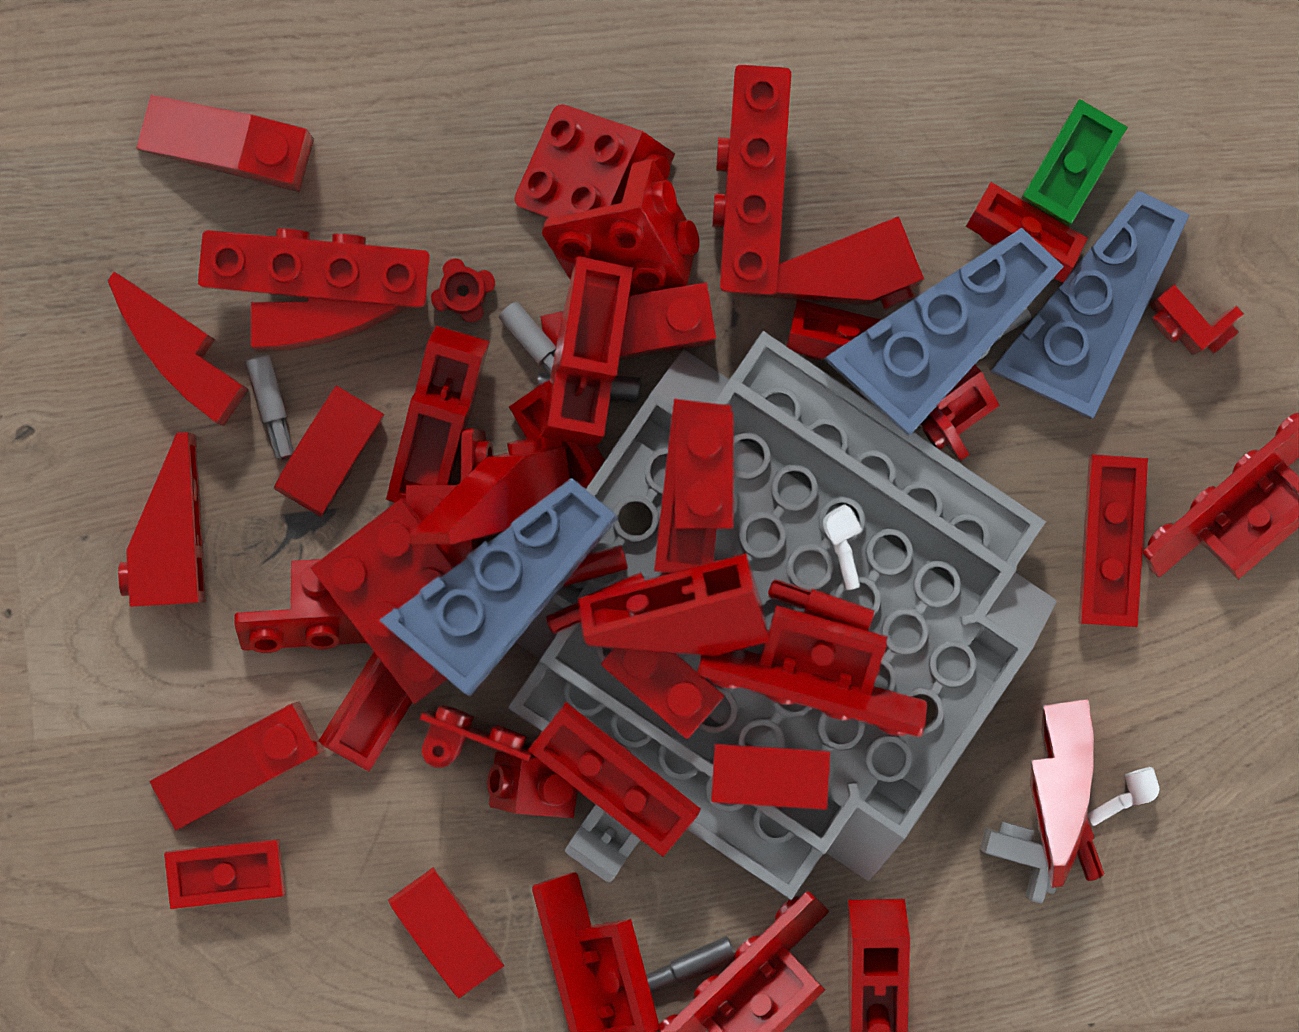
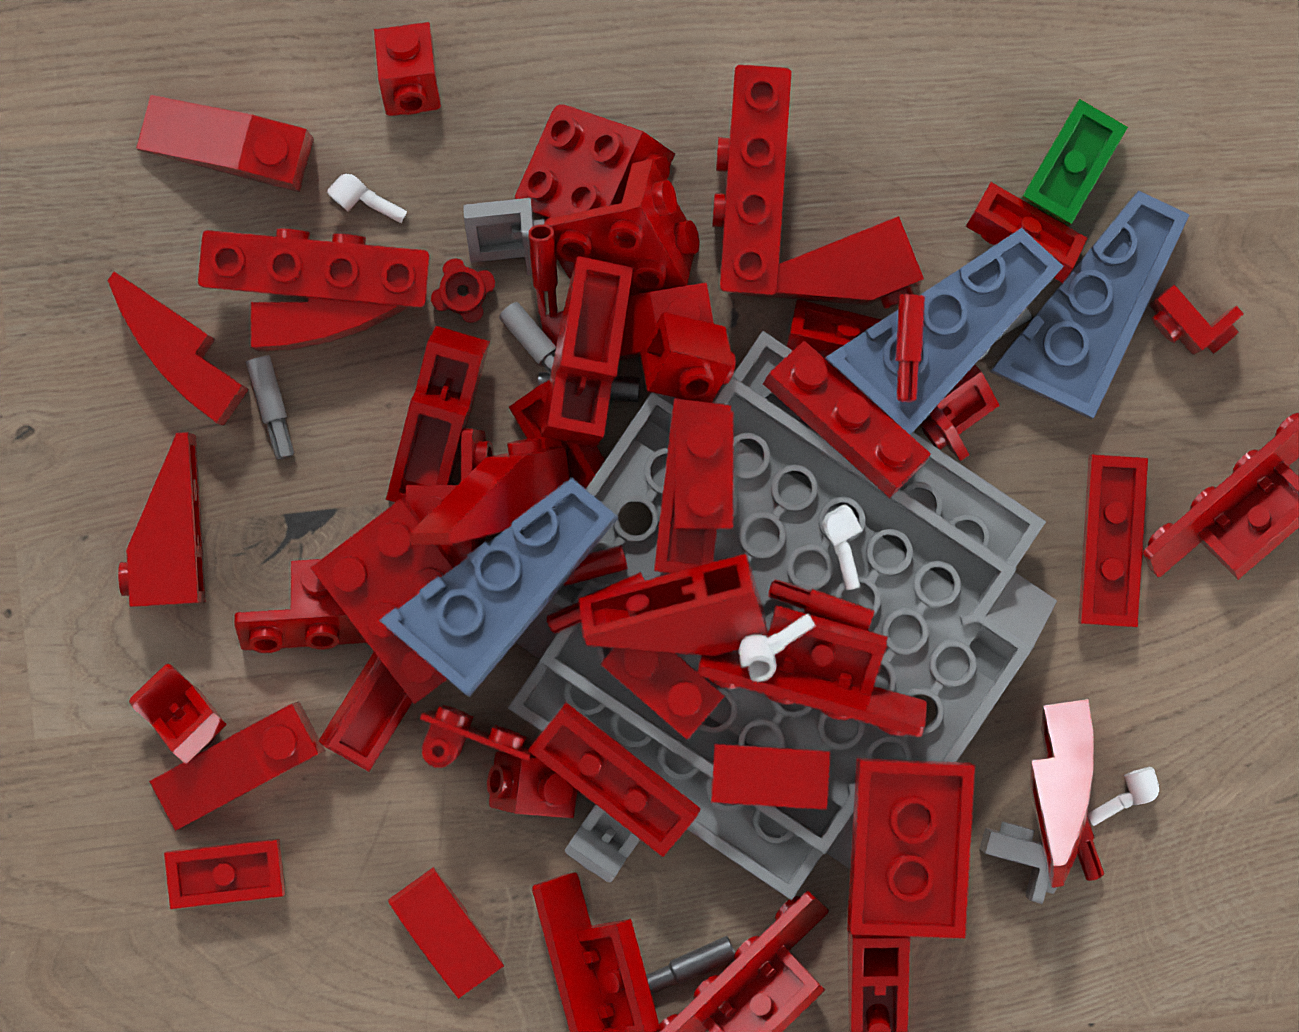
(178, 712): none -> red bracket
(328, 451): red slope -> none
(349, 190): none -> white hand
(407, 69): none -> red bracket
(499, 230): none -> light grey bracket
(544, 267): none -> red pin
(687, 358): none -> red brick
(759, 650): none -> white hand
(846, 419): none -> red plate
(909, 344): none -> red pin
(910, 848): none -> red plate

